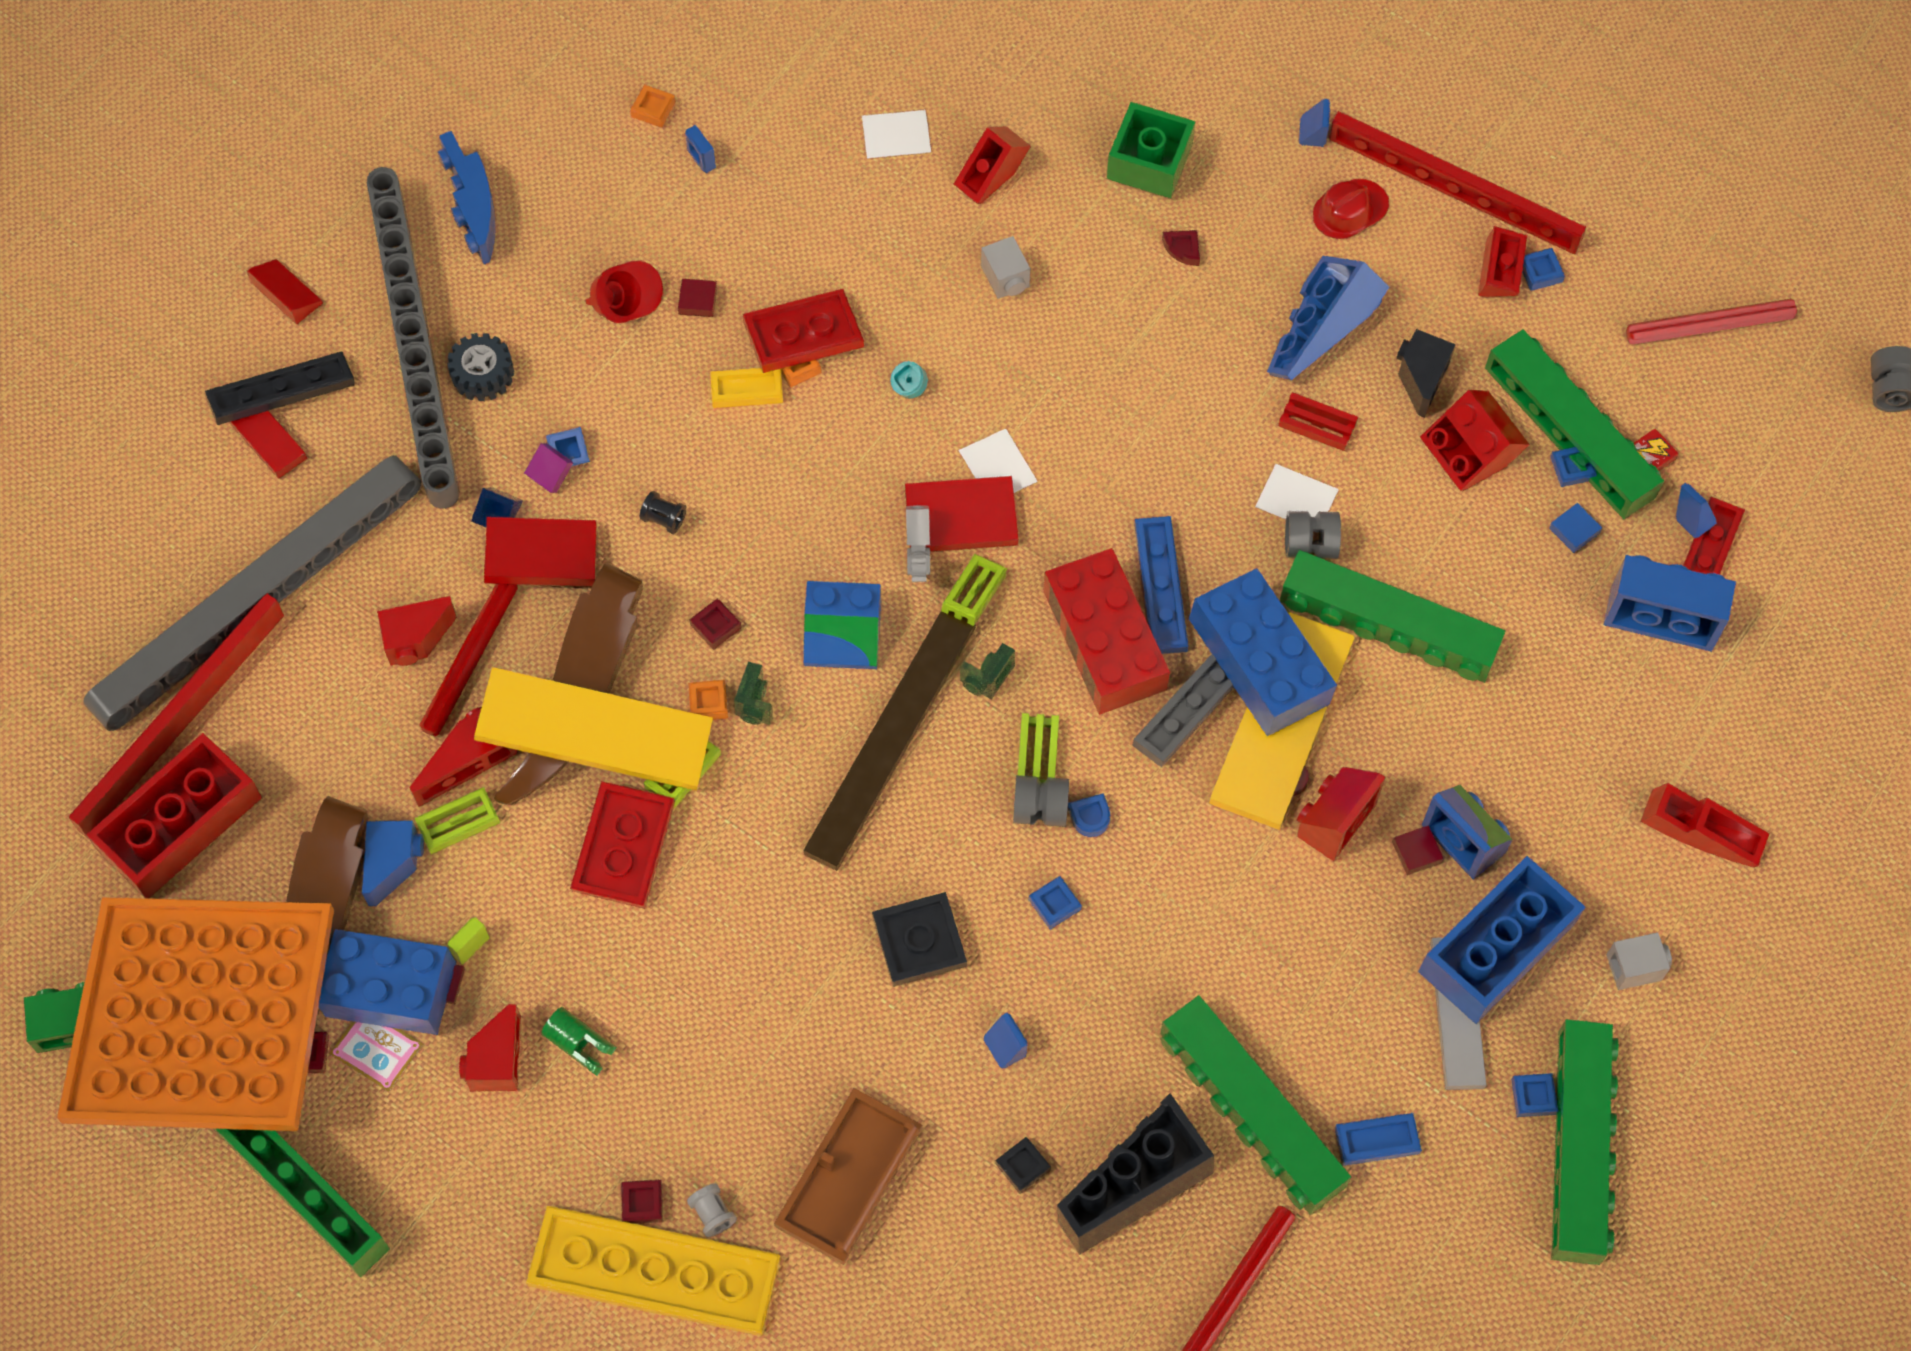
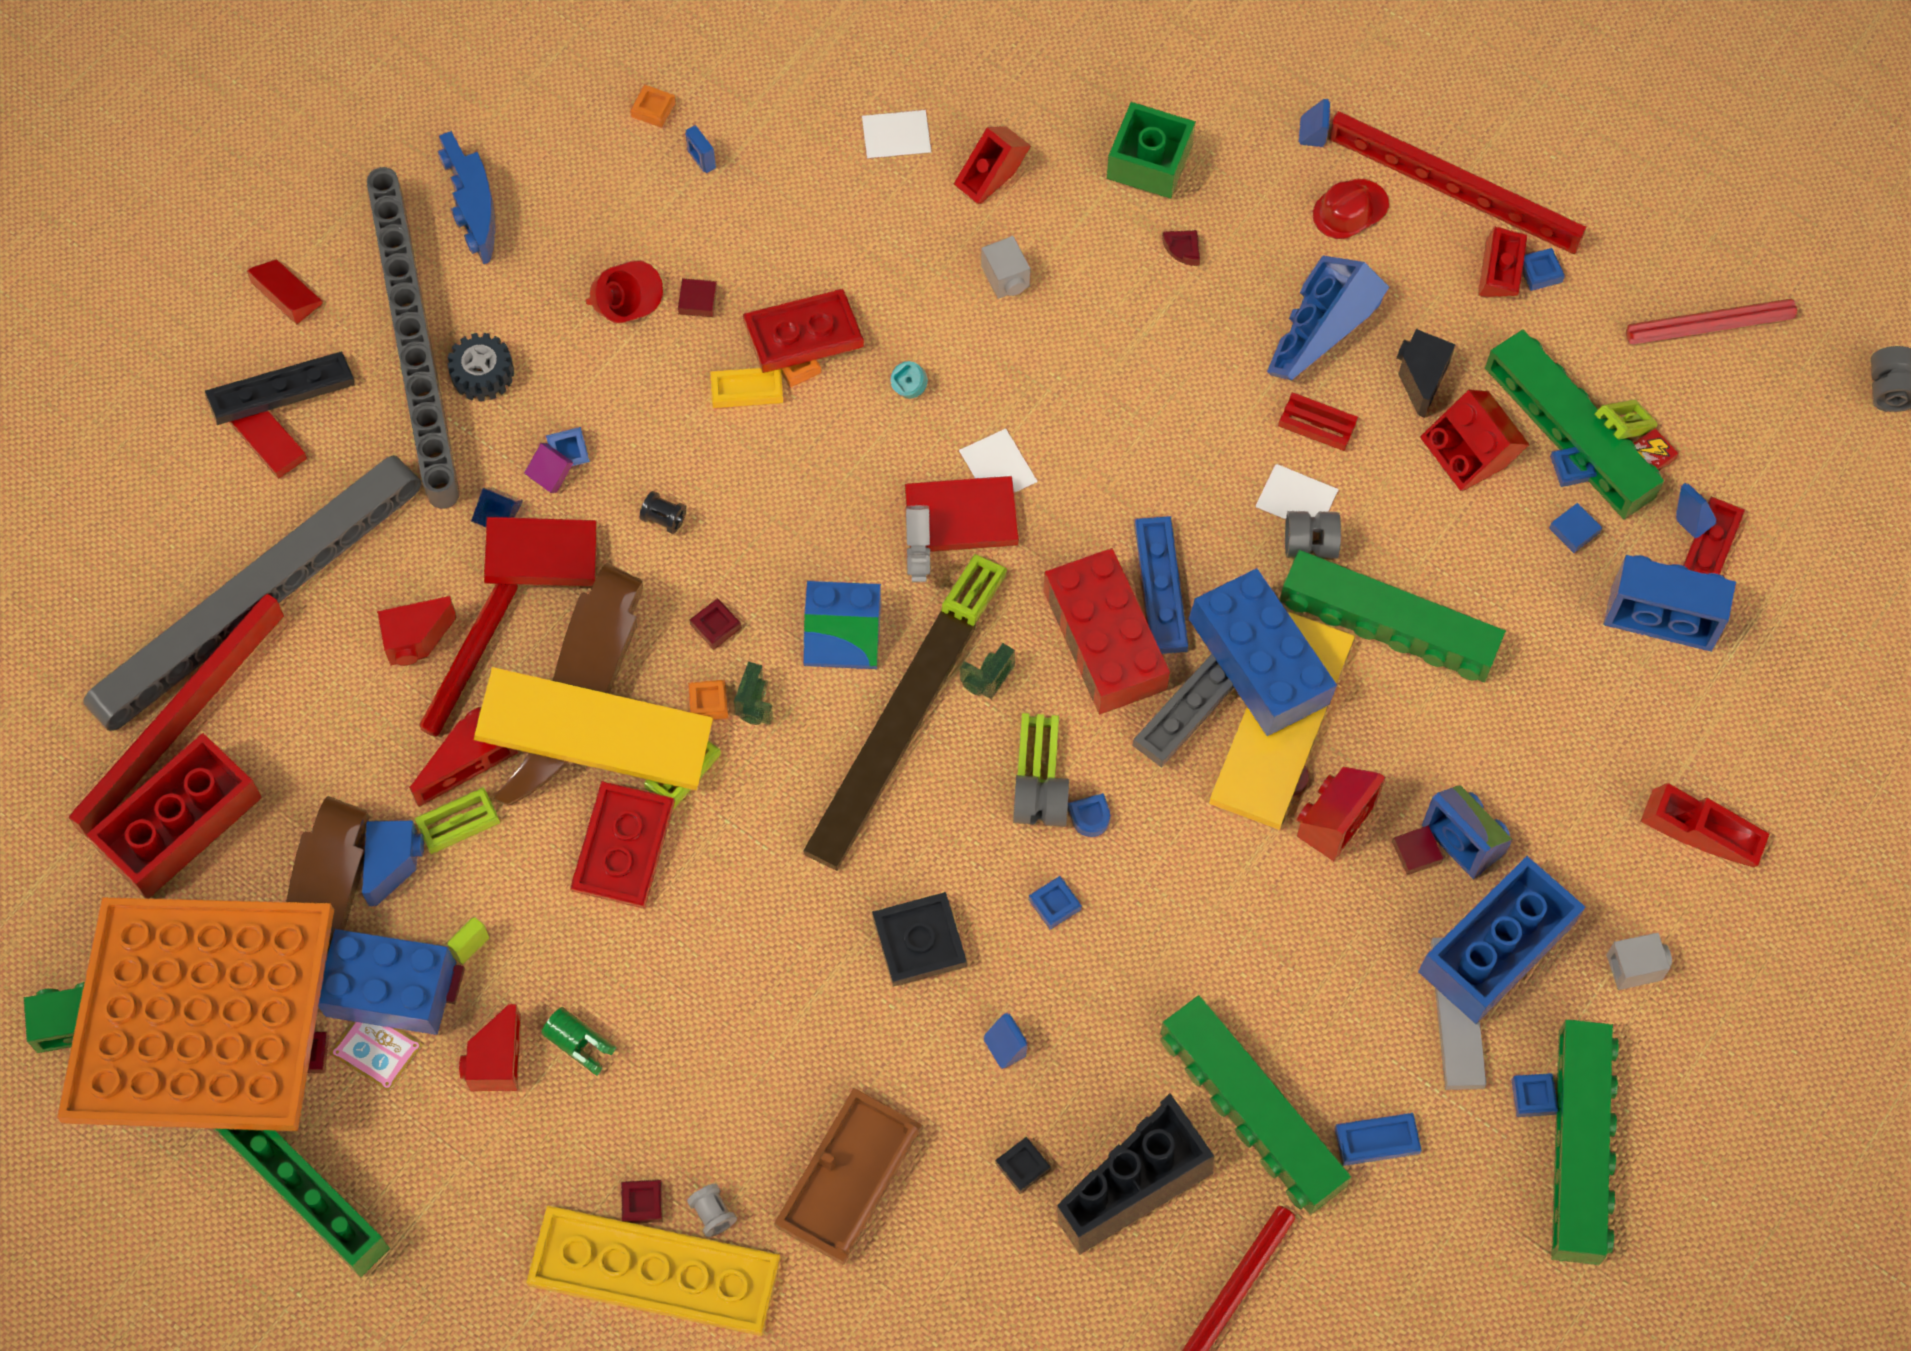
(1628, 425): none -> lime tile

